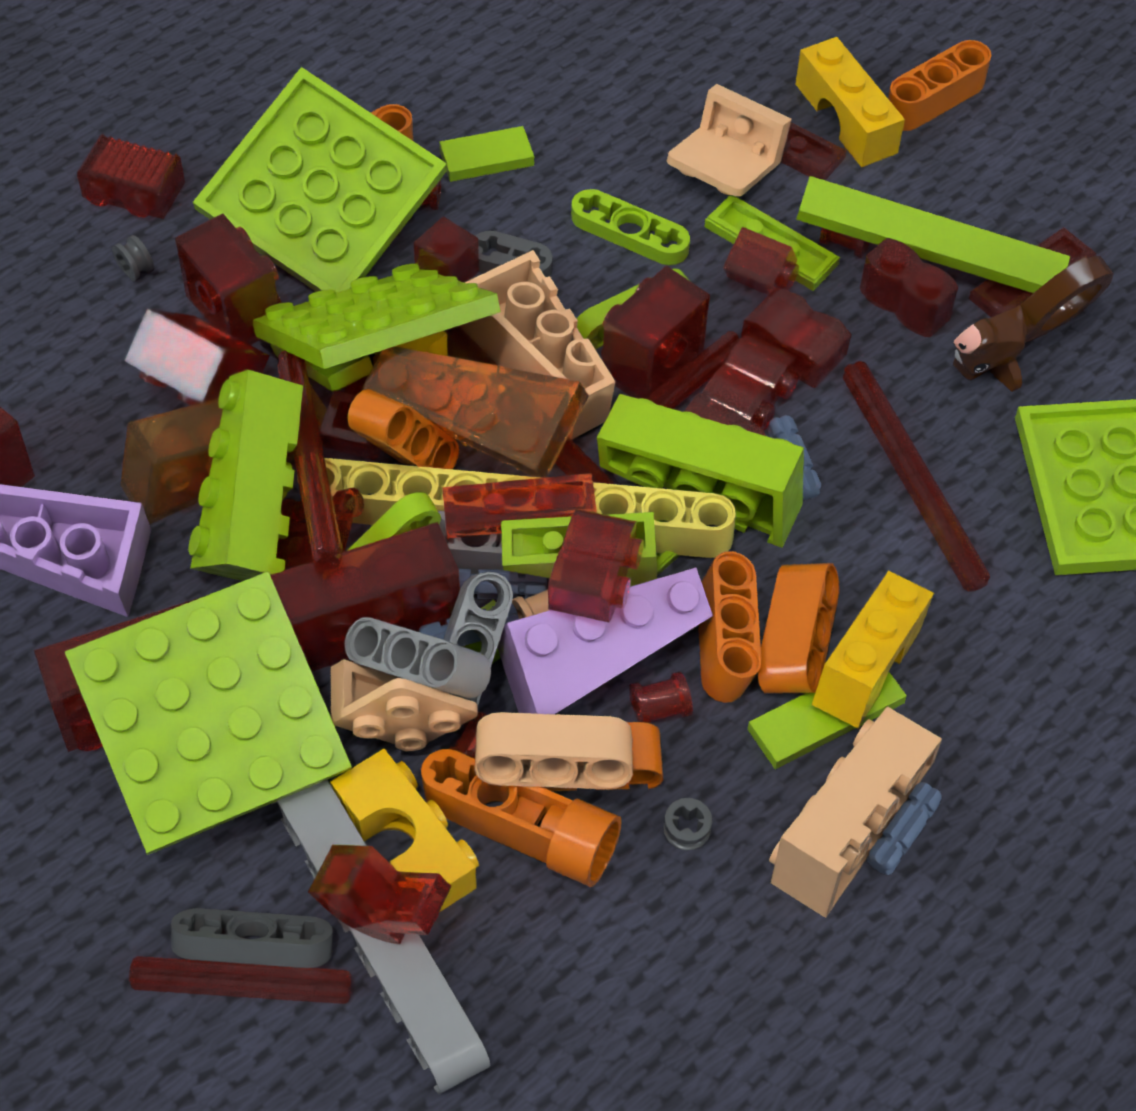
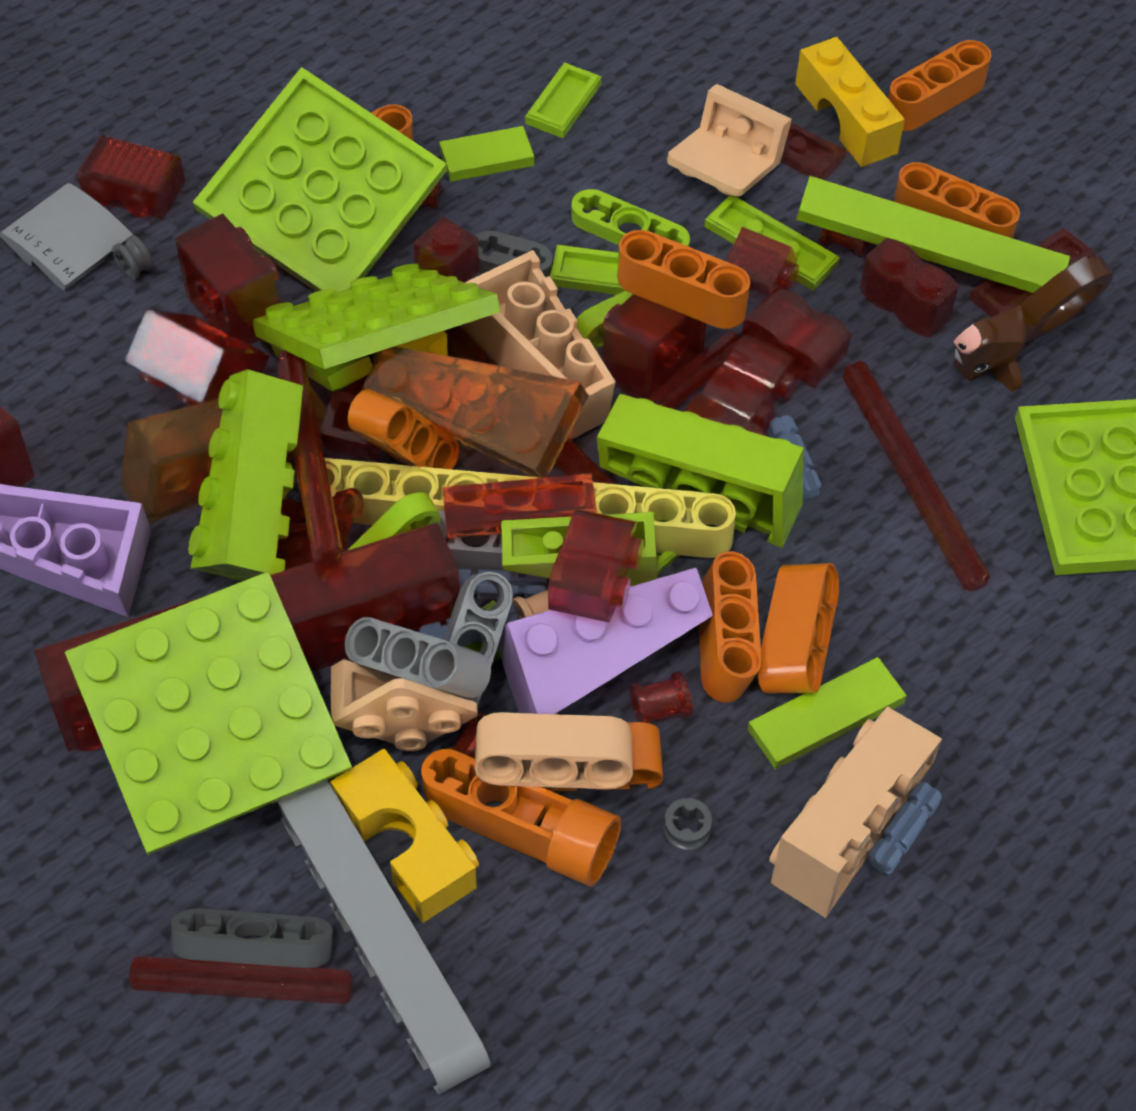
(66, 235): none -> light grey slope
(375, 897): clear red brick -> none
(563, 100): none -> lime tile
(586, 270): none -> lime tile
(683, 279): none -> orange beam
(869, 648): yellow arch -> none
(955, 199): none -> orange beam

